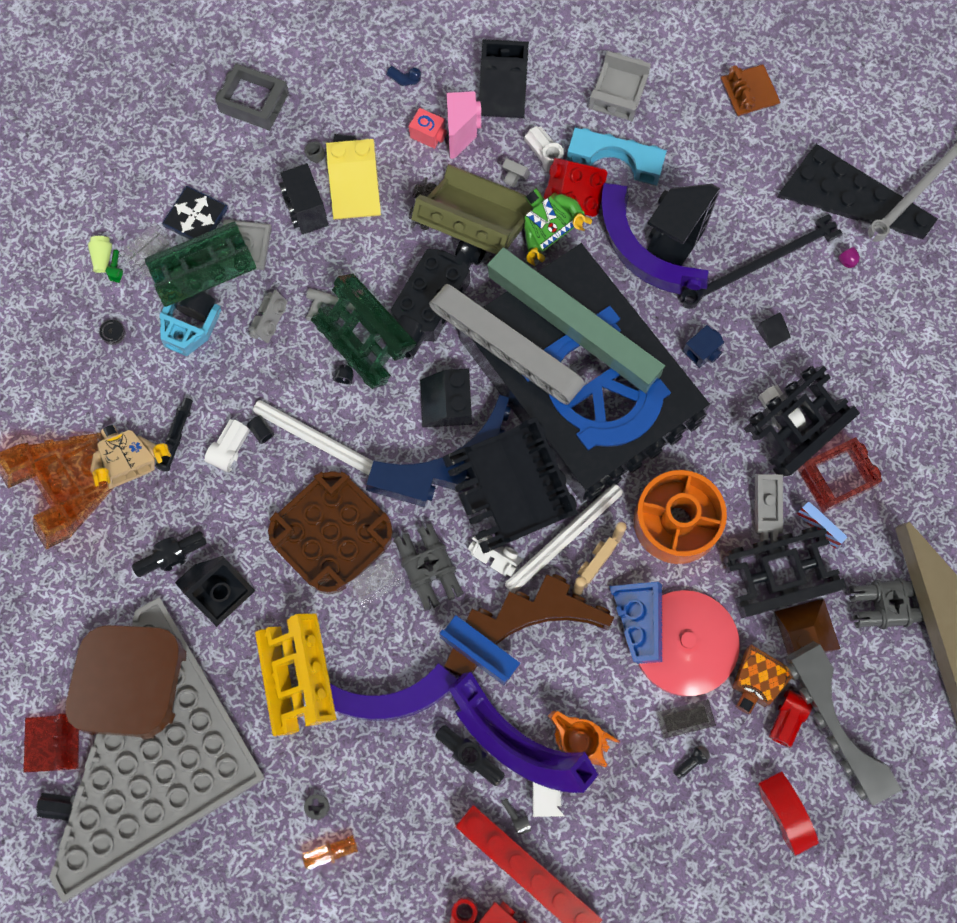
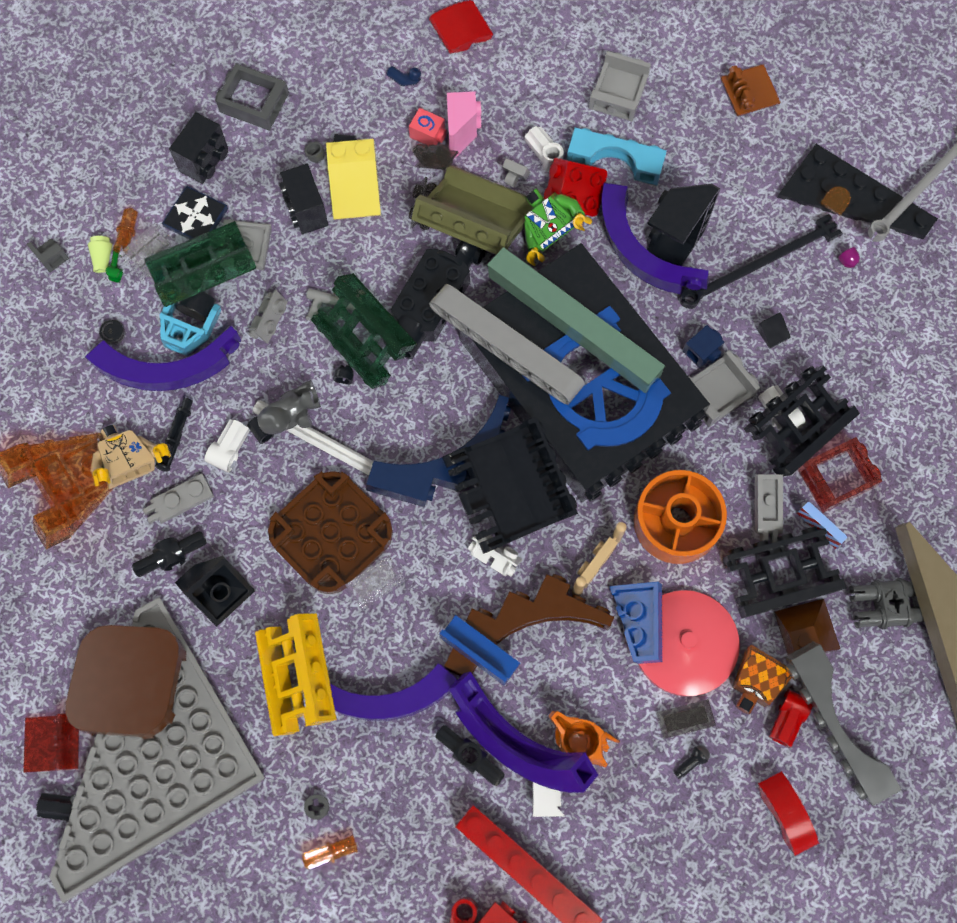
(49, 254): none -> dark grey panel
(125, 229): none -> clear orange axle
(165, 375): none -> dark purple arch
(179, 499): none -> light grey hinge
(199, 148): none -> black brick
(289, 410): none -> dark grey animal
(422, 578): dark grey pin -> none
(433, 156): none -> clear smoke hinge
(446, 399): black slope -> none
(461, 26): none -> red slope
(503, 78): black slope -> none
(522, 824): dark grey hand -> none
(562, 539): white axle -> none
(725, 386): none -> light grey panel
(836, 200): none -> clear orange tile

